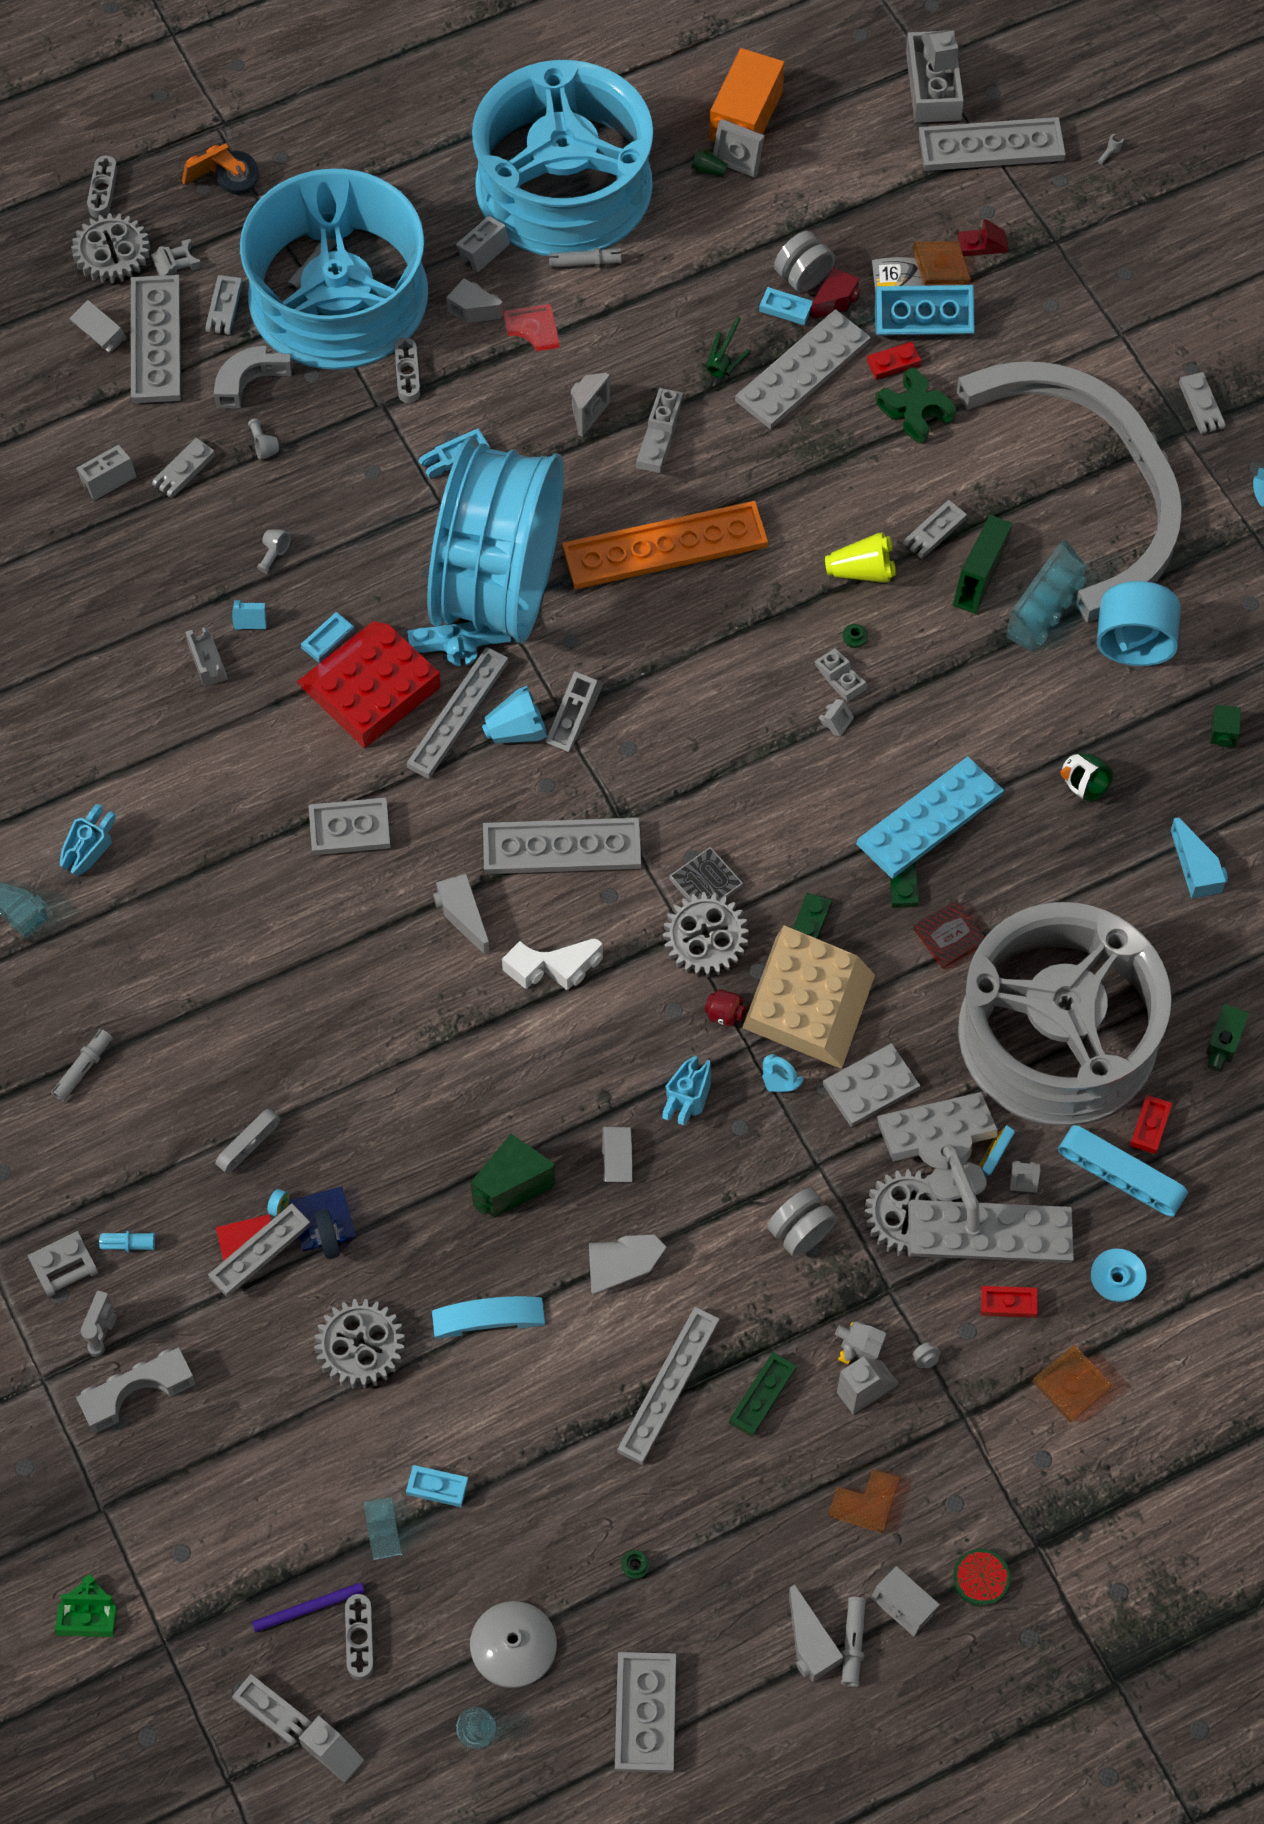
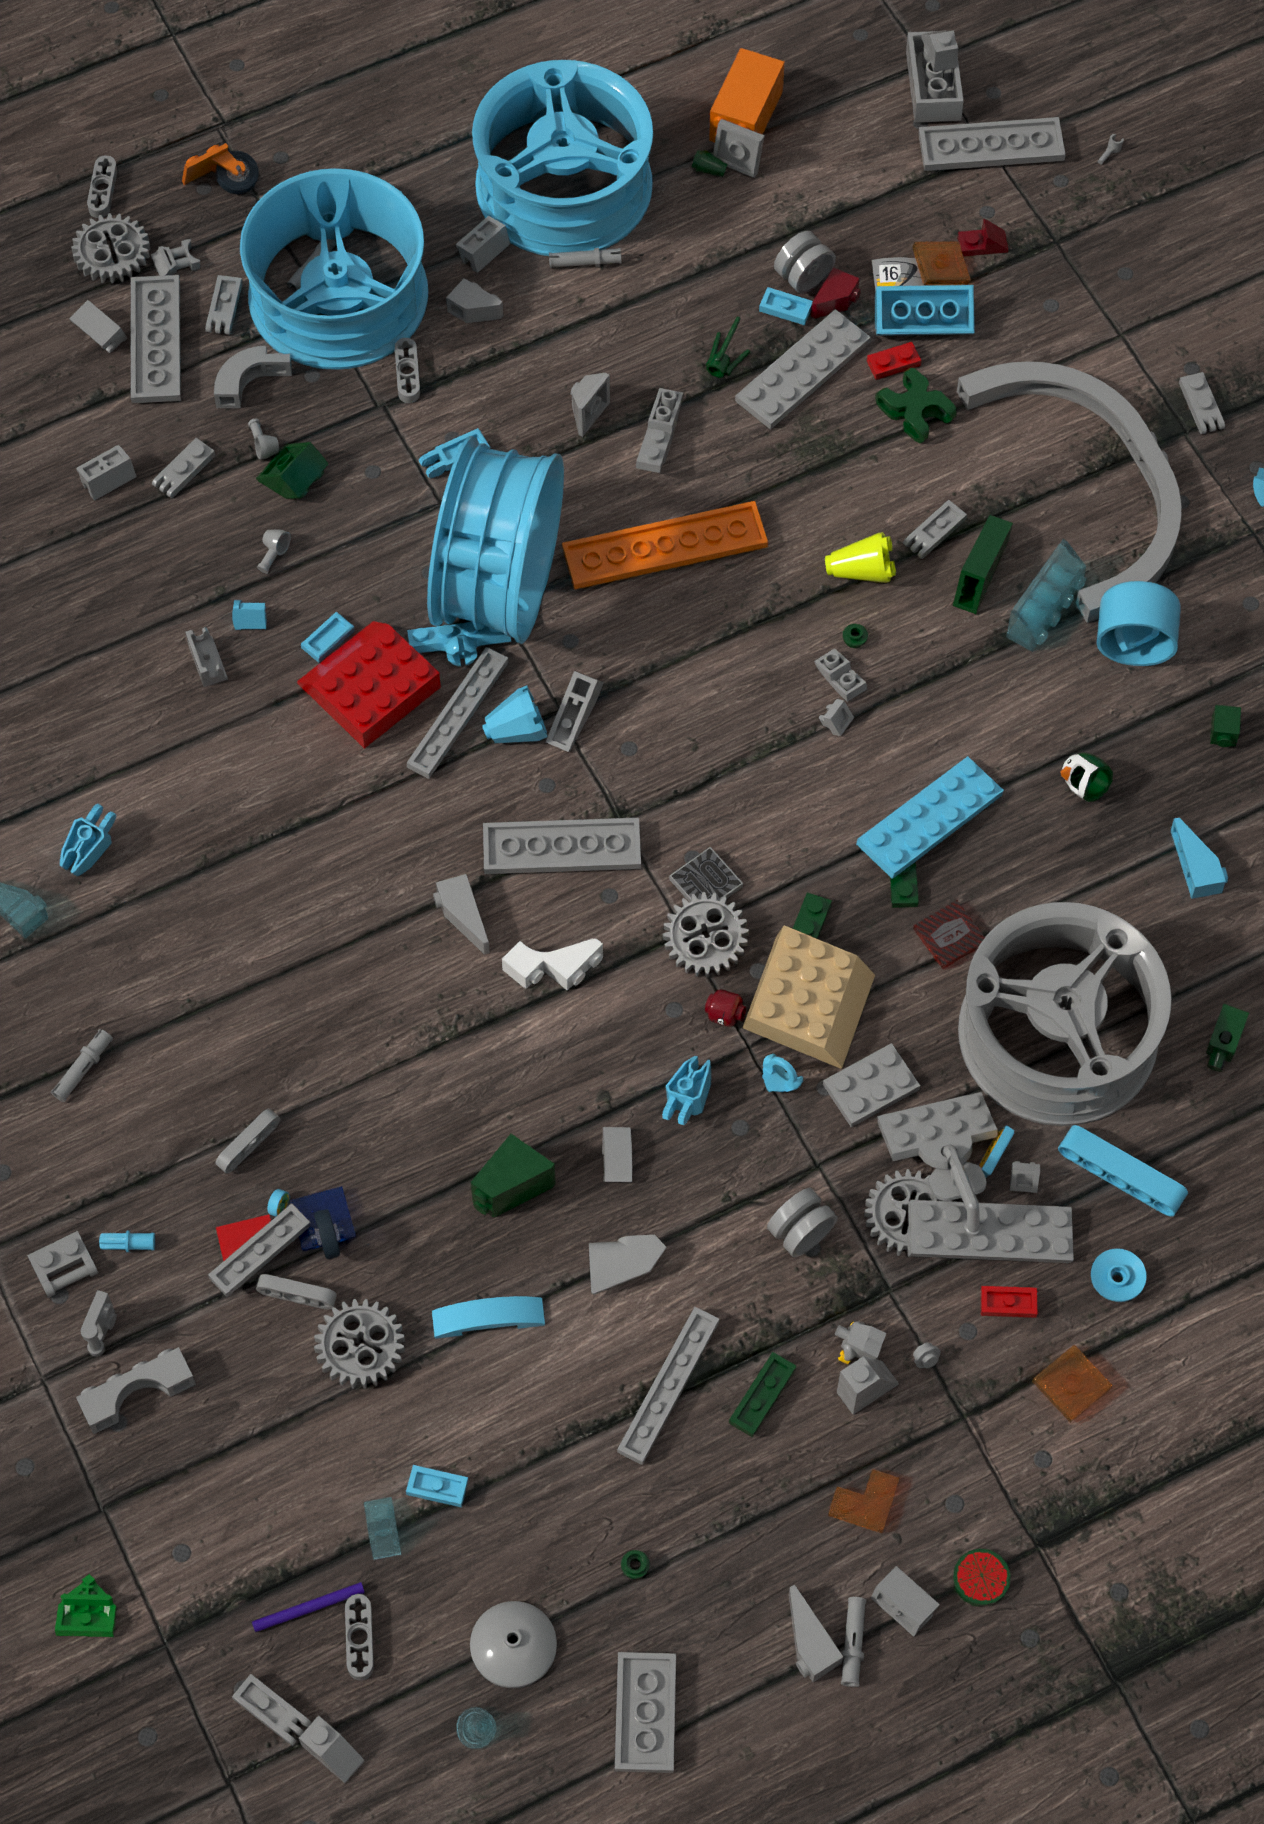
(293, 470): none -> dark green slope
(296, 1291): none -> light grey beam
(349, 826): light grey plate -> none
(533, 324): clear tile -> none
(1151, 1124): red plate -> none

